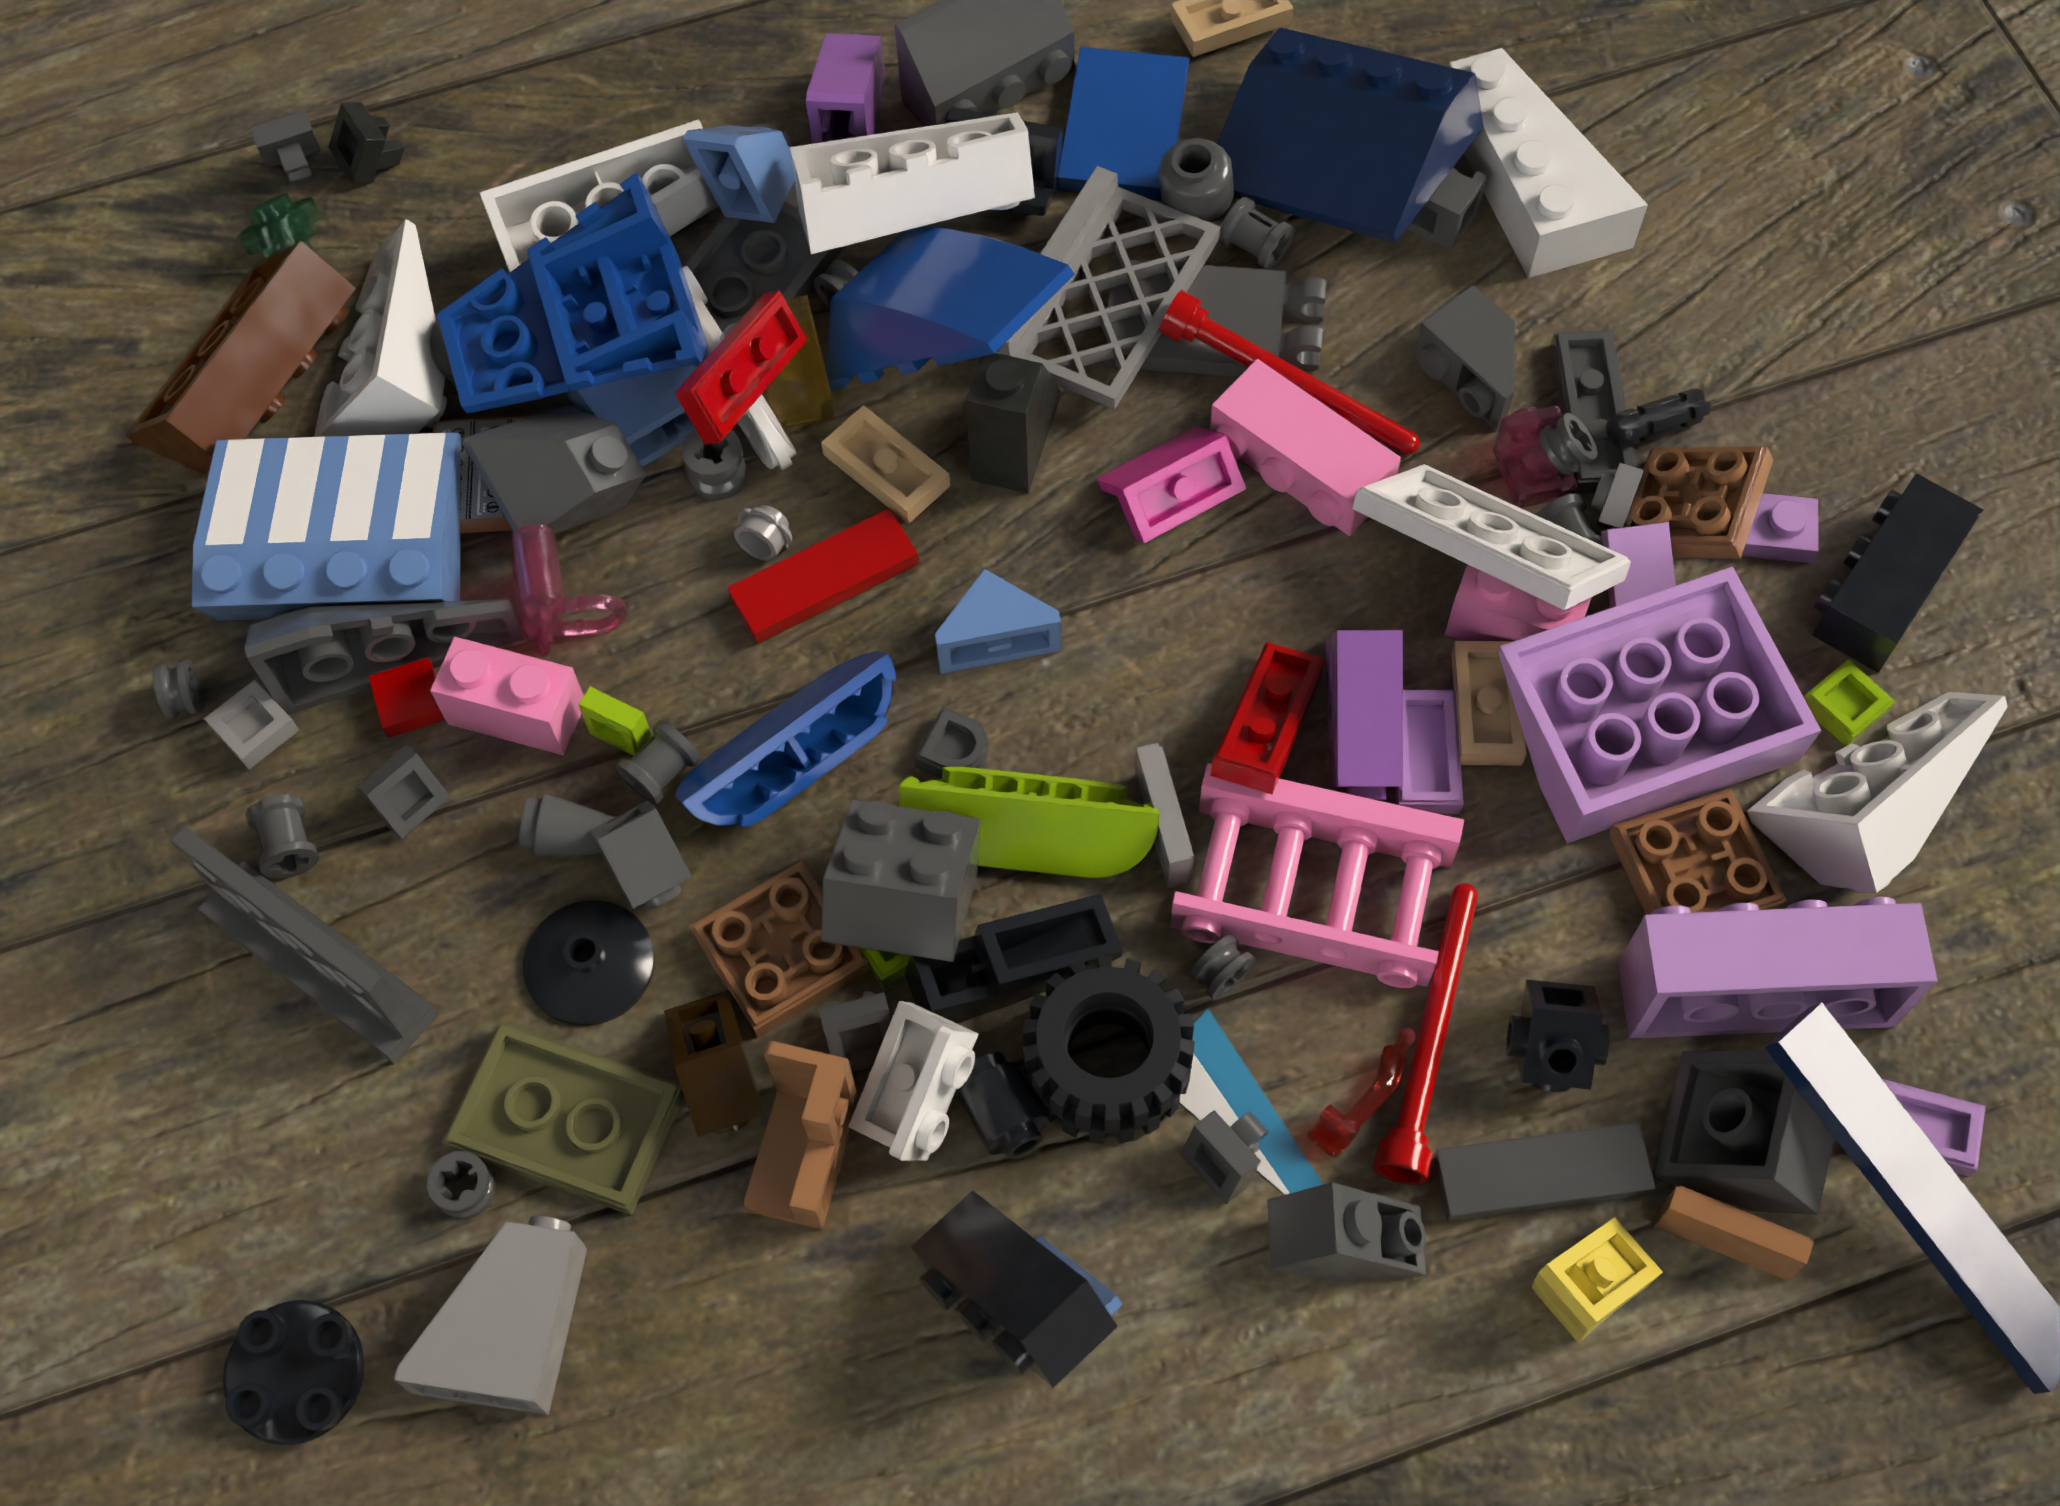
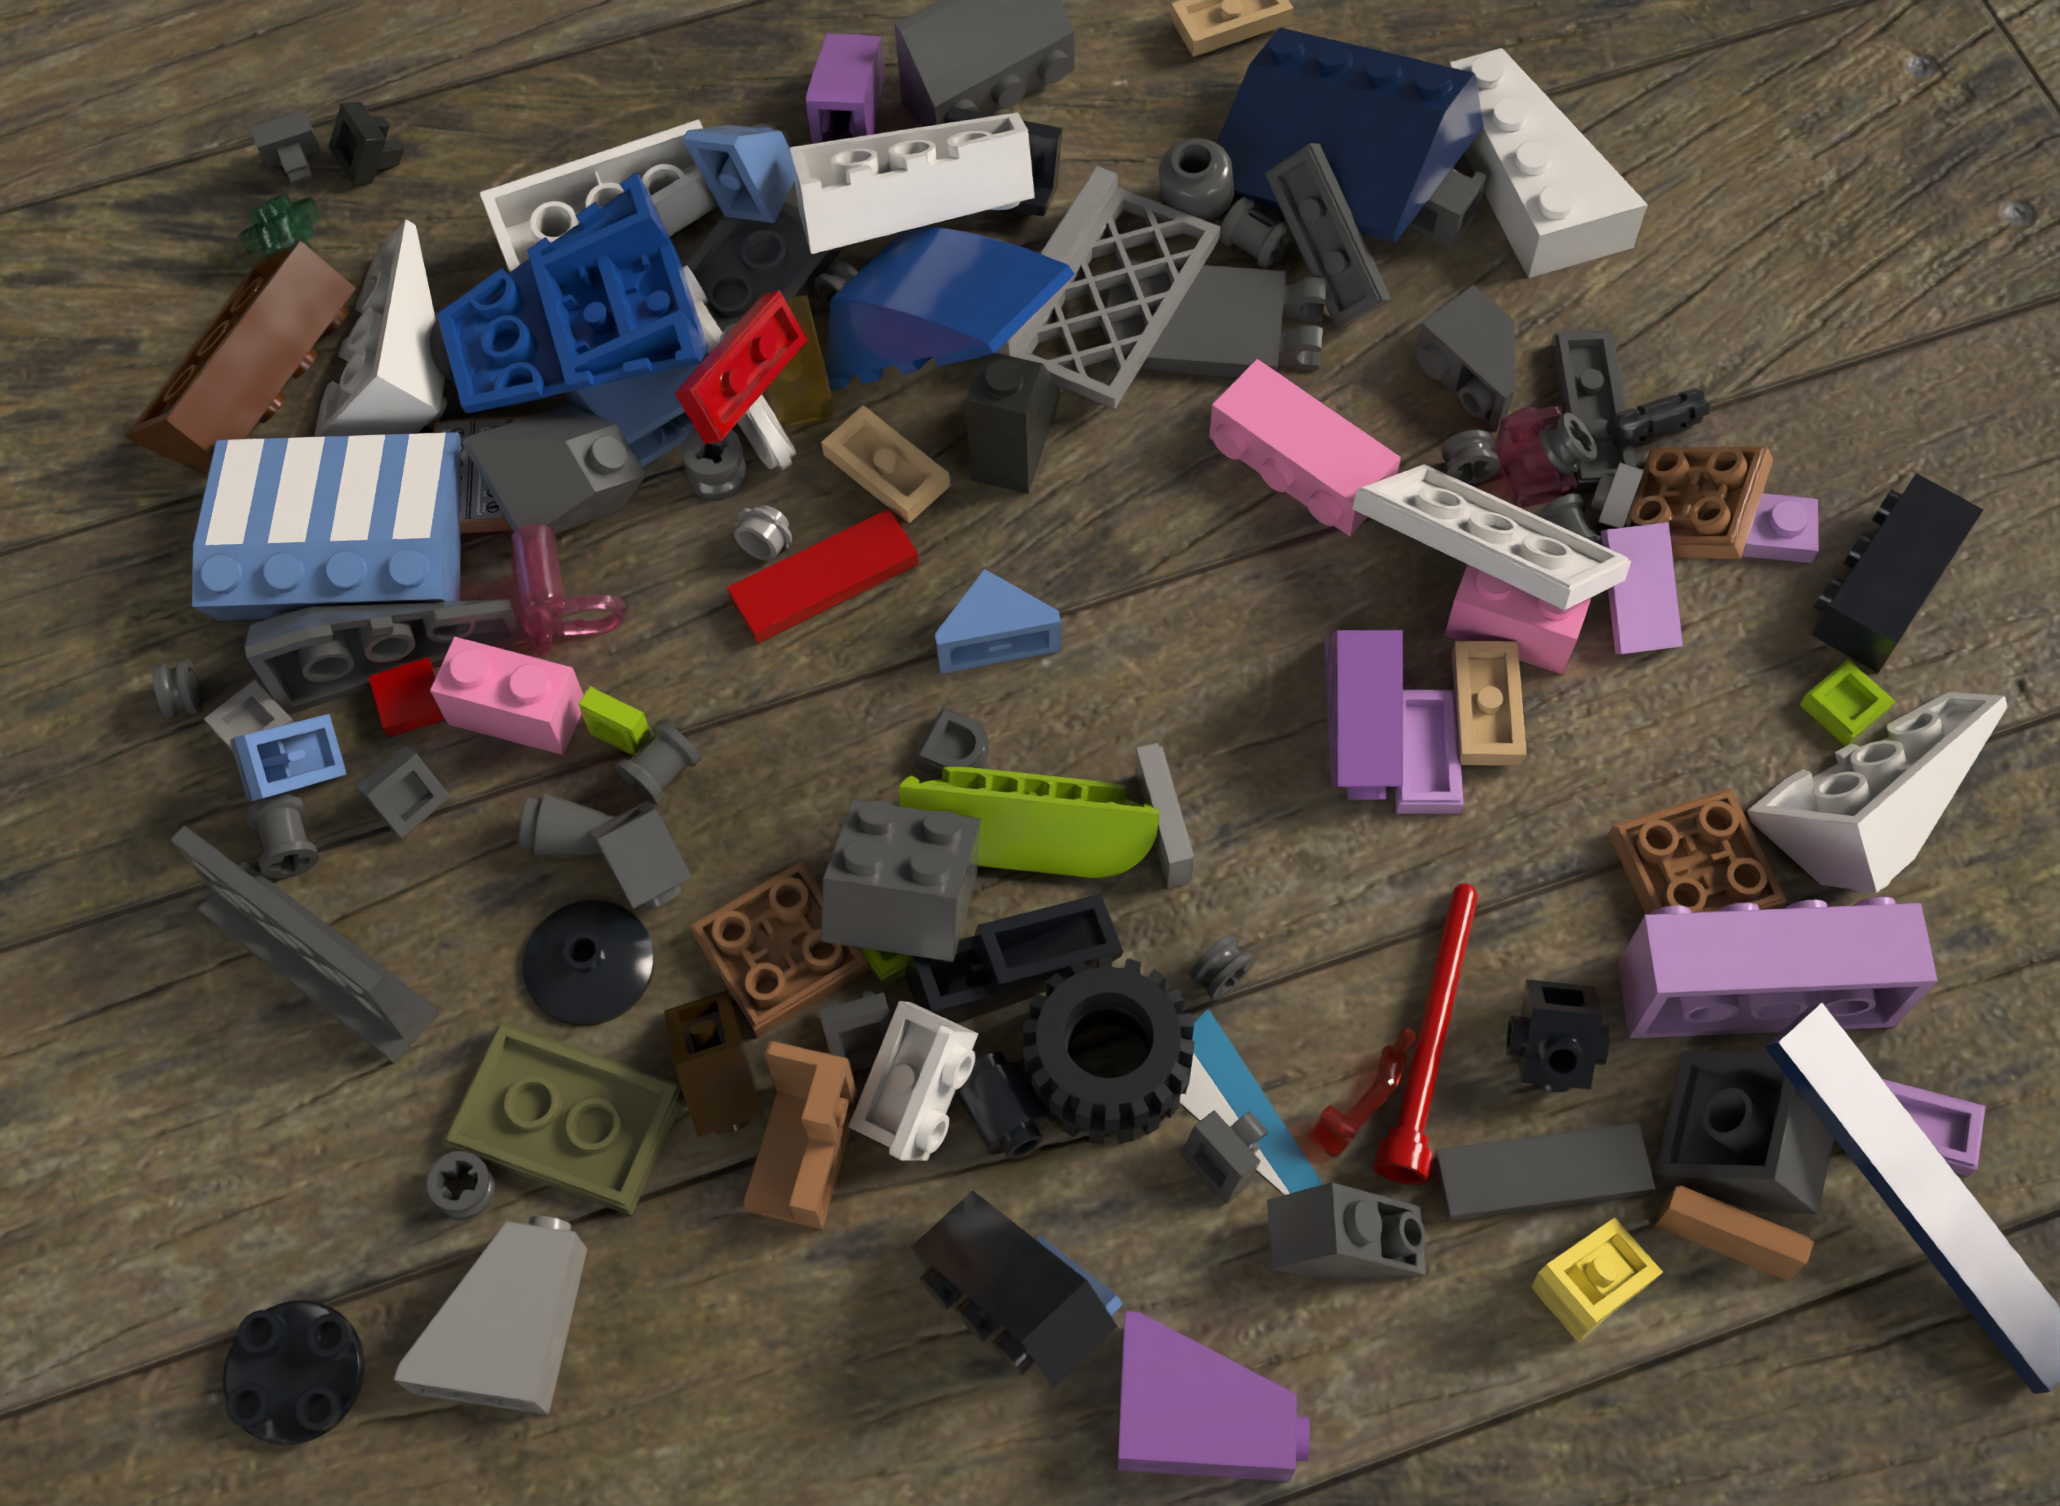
(287, 757): none -> medium blue slope
(792, 744): blue brick -> none
(1123, 118): blue tile -> none
(1174, 482): dark pink panel -> none
(1190, 321): red piece -> none
(1201, 1411): none -> medium lavender slope
(1268, 718): red tile -> none
(1328, 235): none -> dark grey tile
(1359, 829): bright pink fence -> none
(1471, 456): none -> dark grey bush
(1655, 704): lavender slope -> none

